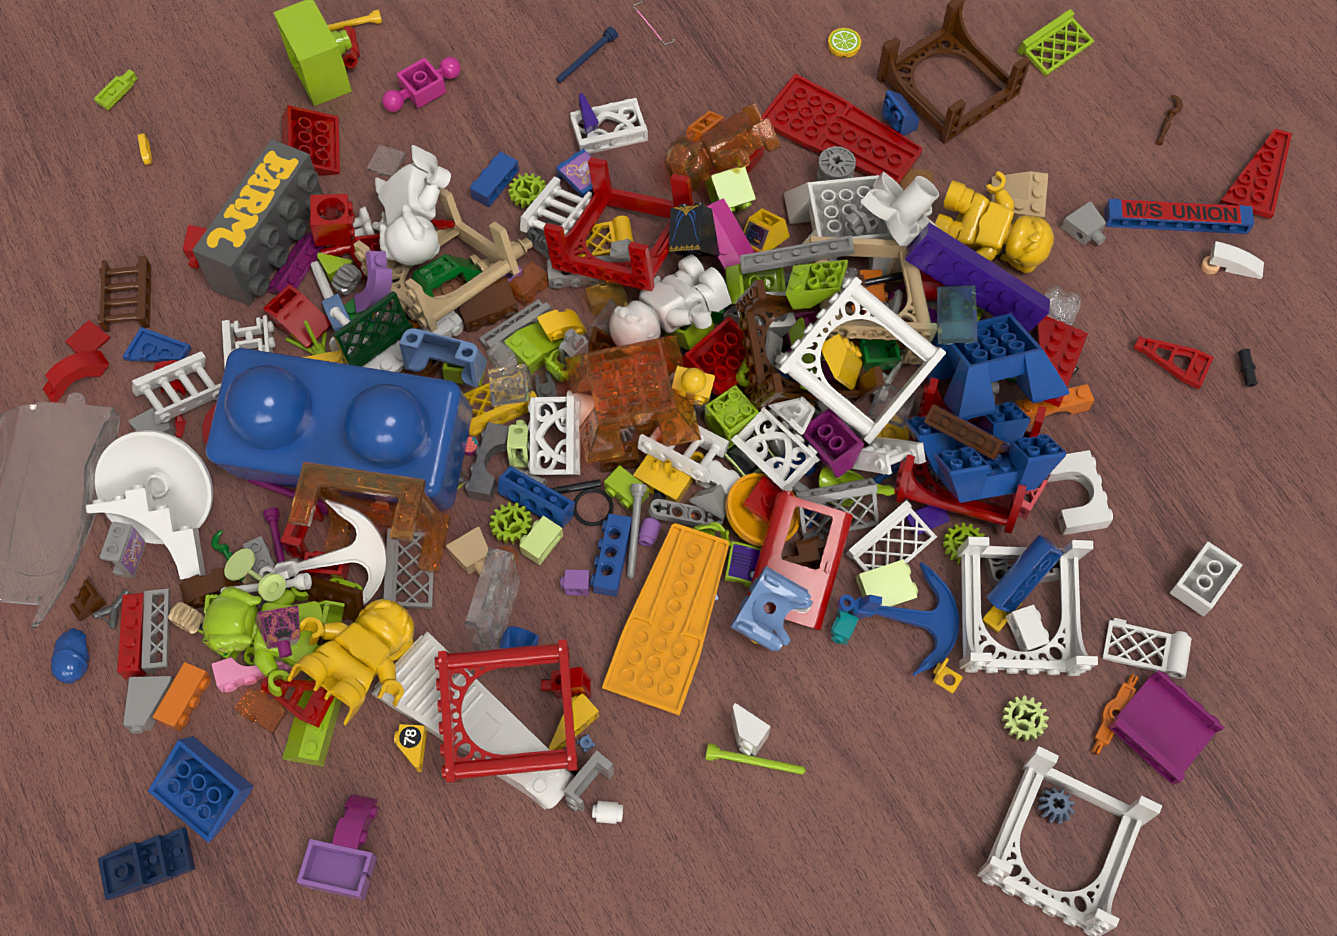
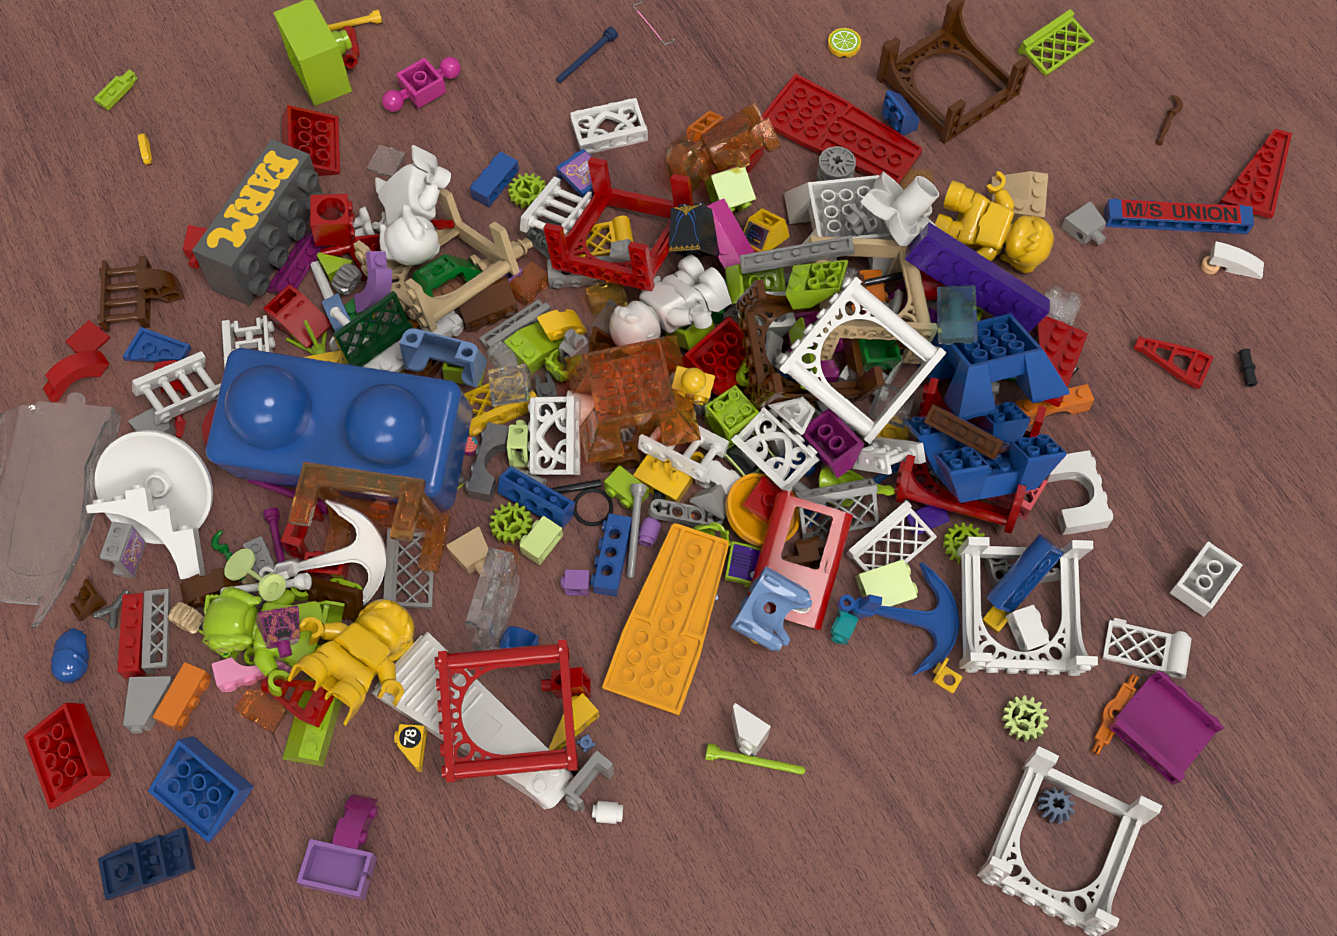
(66, 754): none -> red slope
(159, 284): none -> reddish brown brick
(589, 119): dark purple slope -> none
(843, 359): yellow slope -> none

